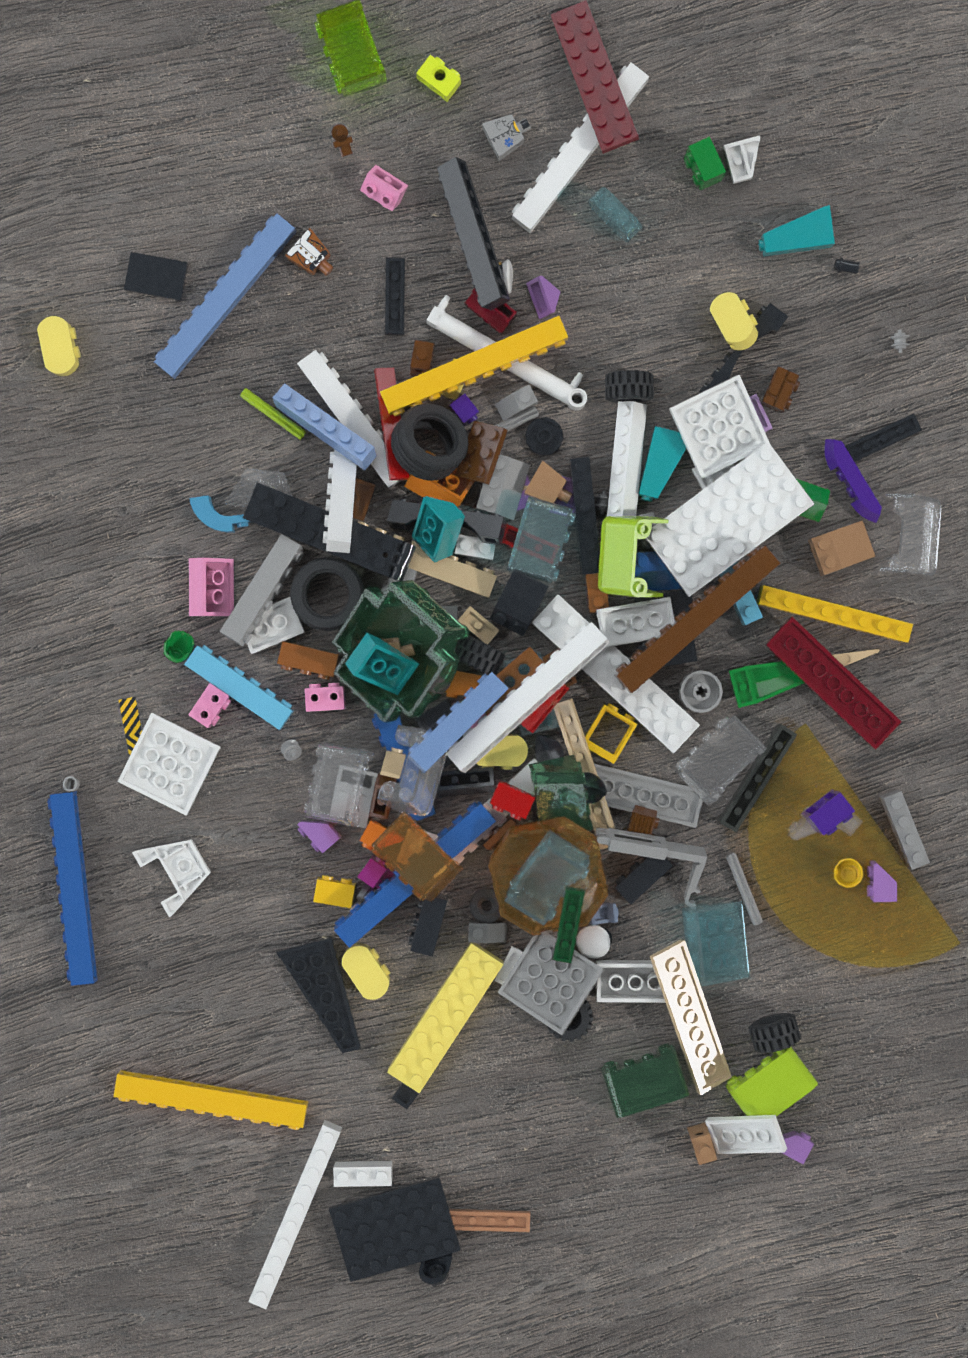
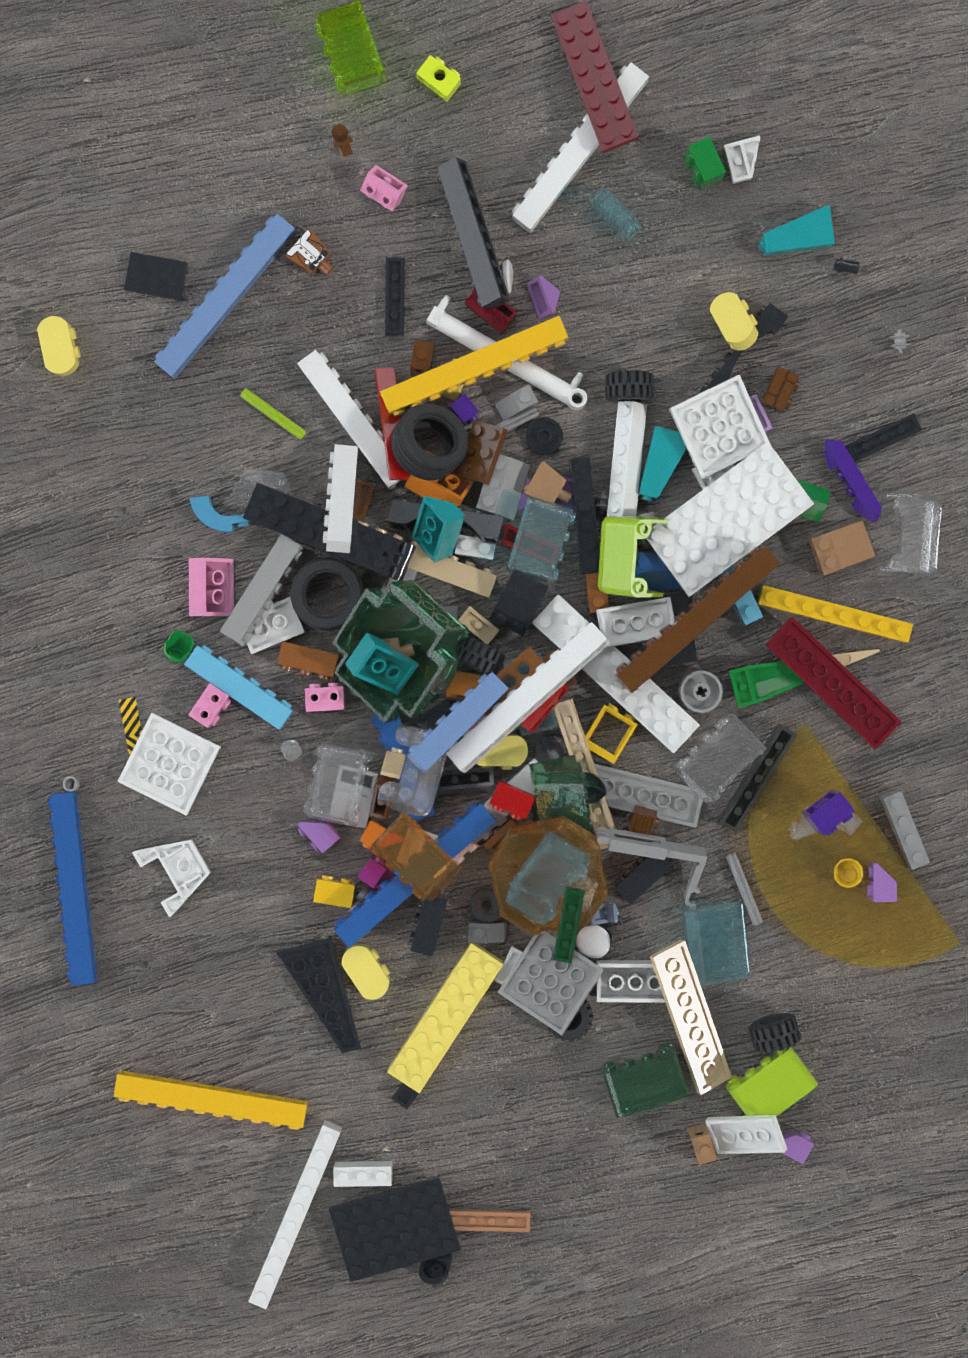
(324, 427): medium blue brick -> none
(505, 134): light grey torso -> none

